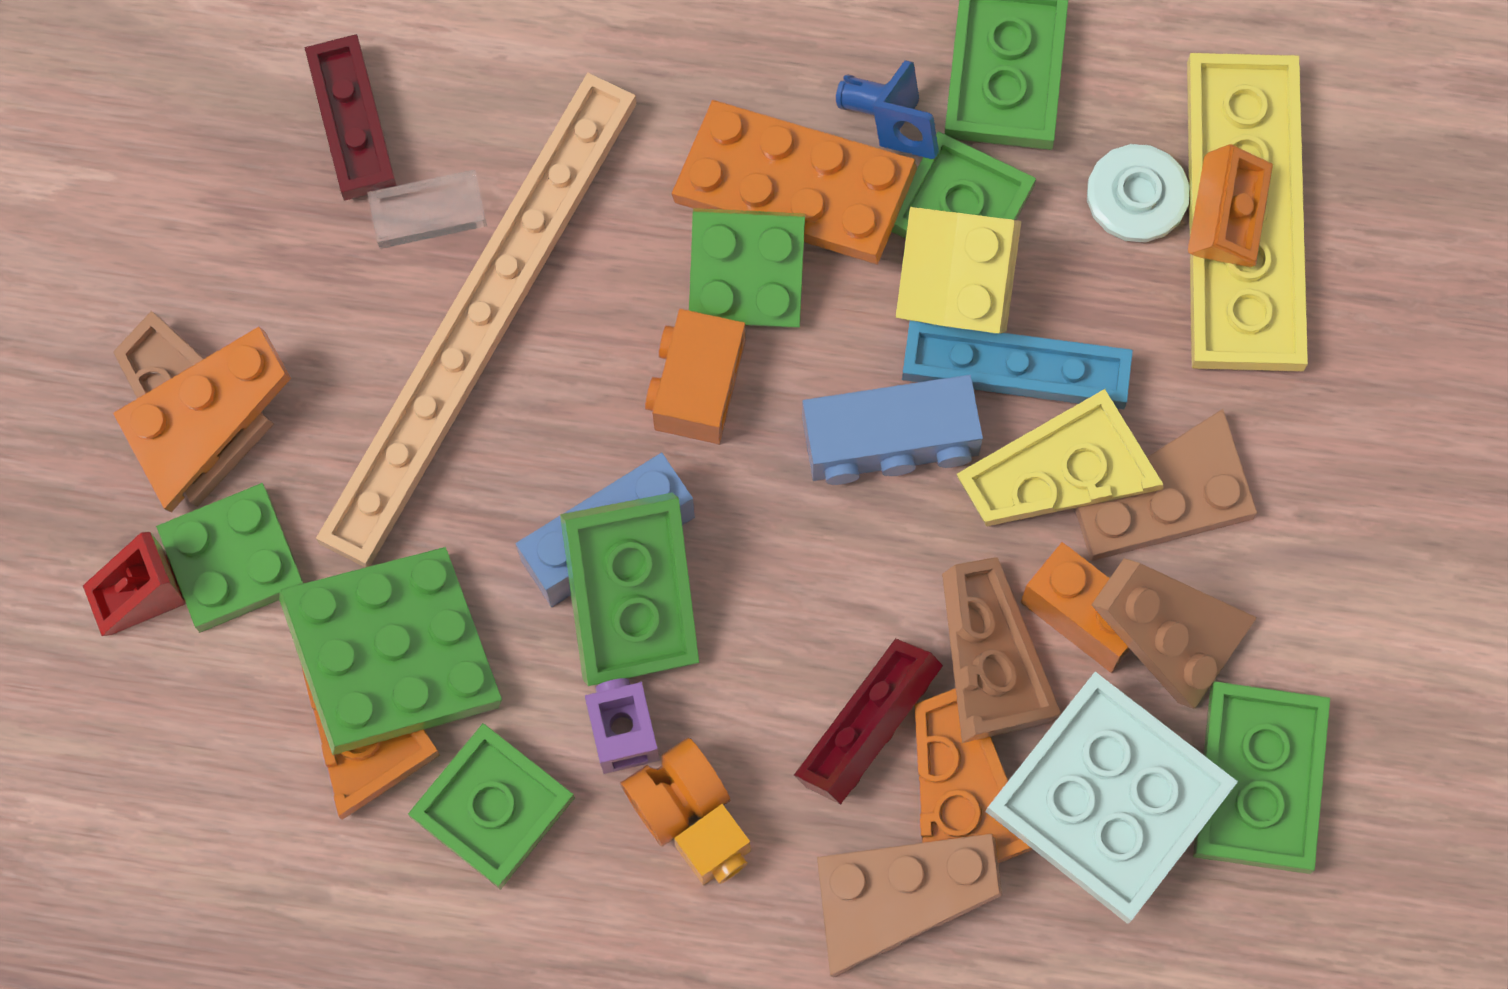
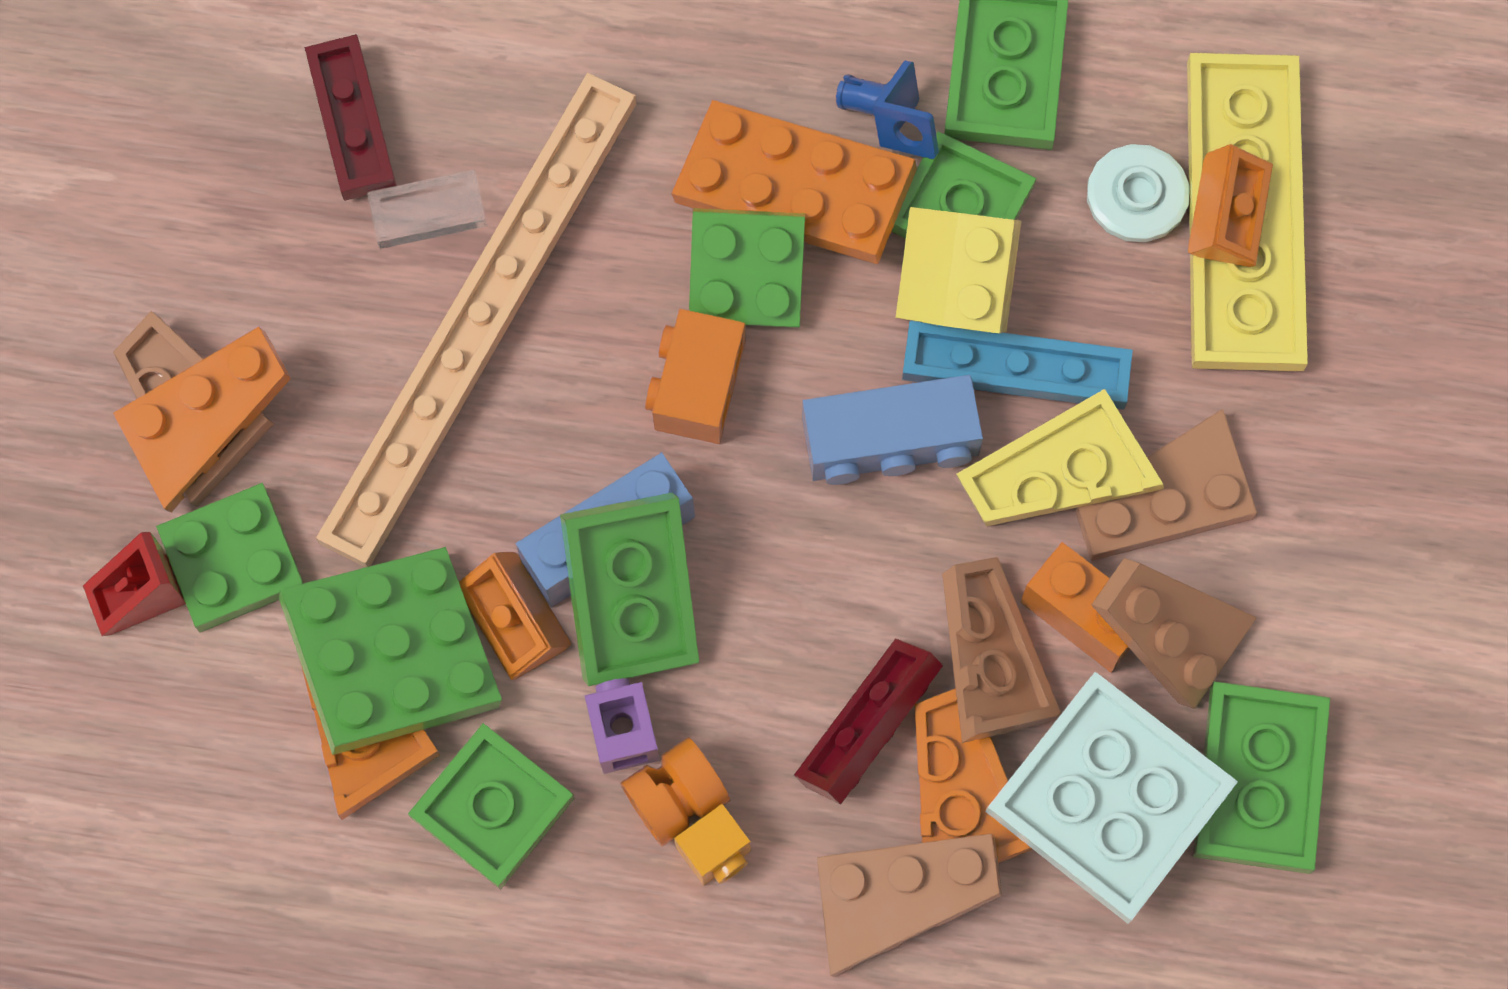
(513, 614): none -> orange slope

